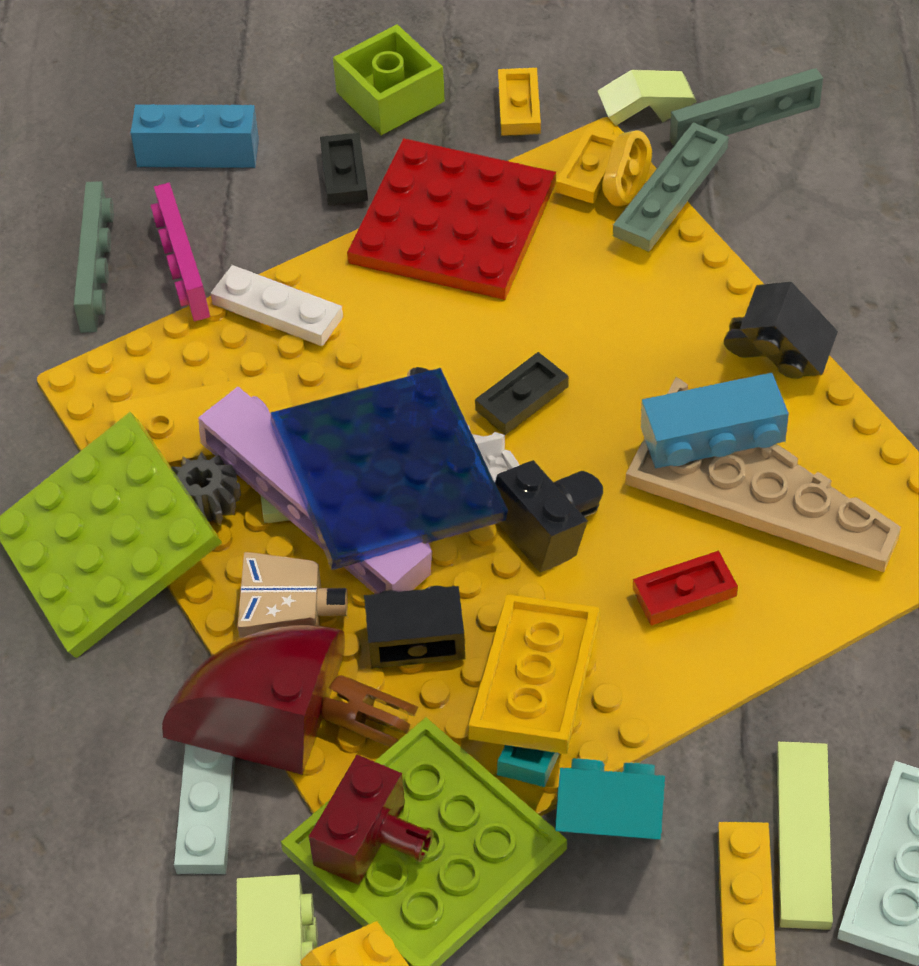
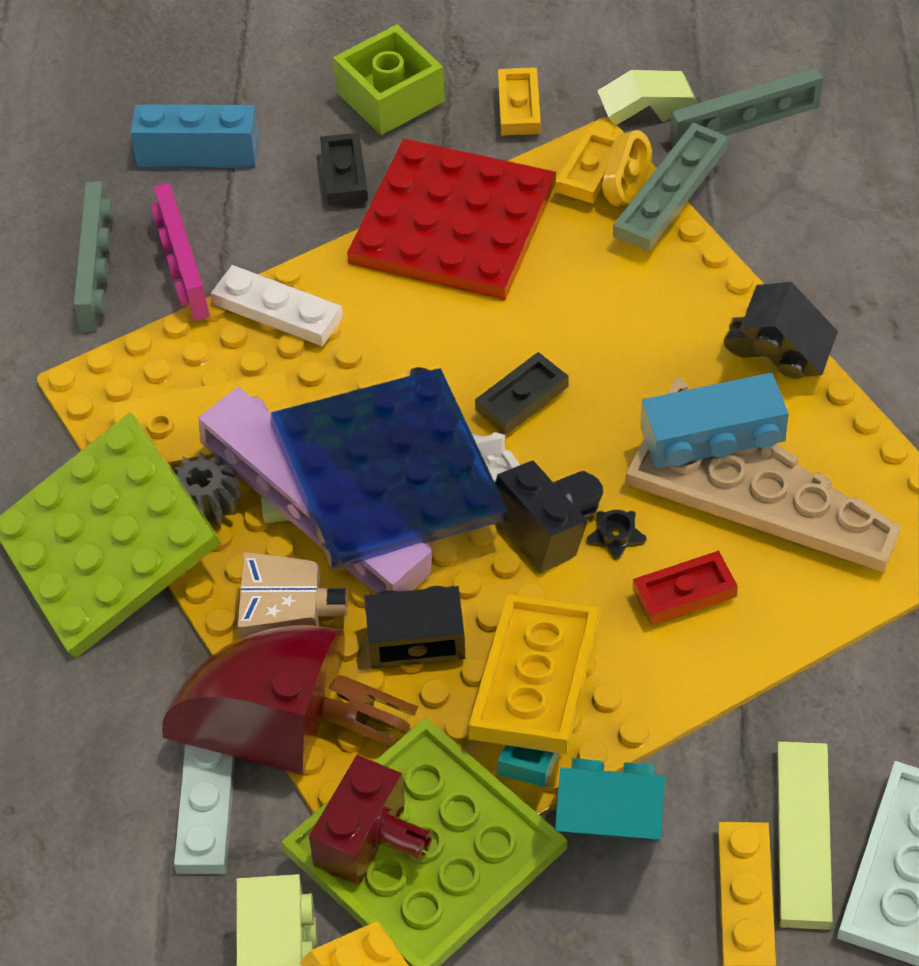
(619, 521): none -> black plate

